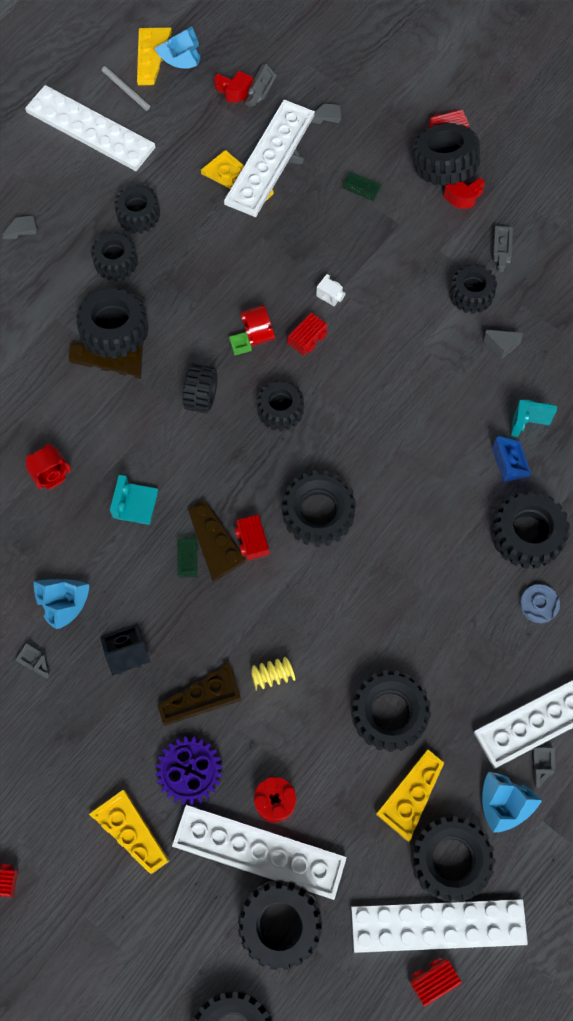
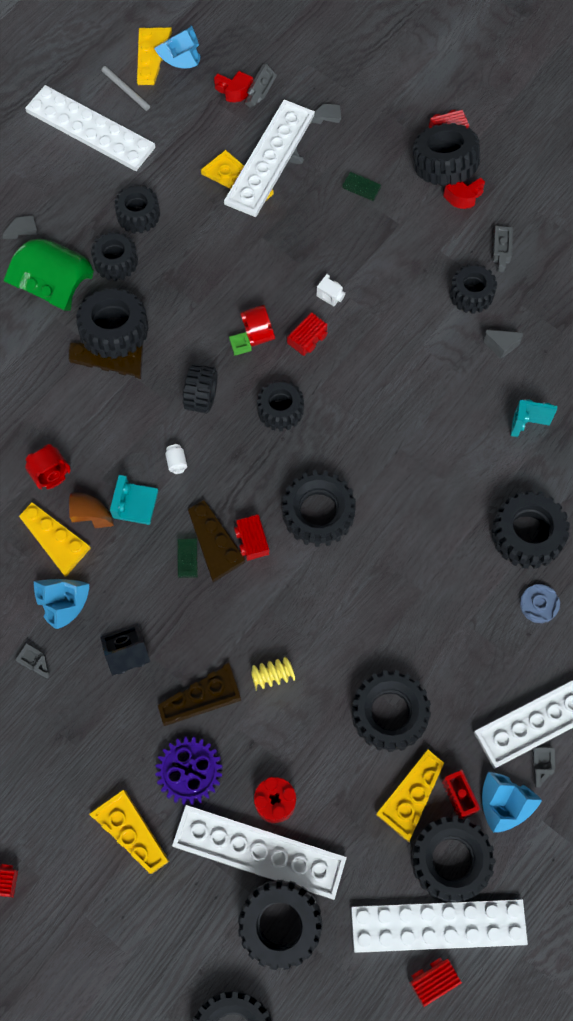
(48, 271): none -> green piece
(58, 542): none -> yellow wing
(86, 508): none -> dark orange brick
(176, 459): none -> white brick
(461, 794): none -> red brick
(510, 459): blue slope -> none

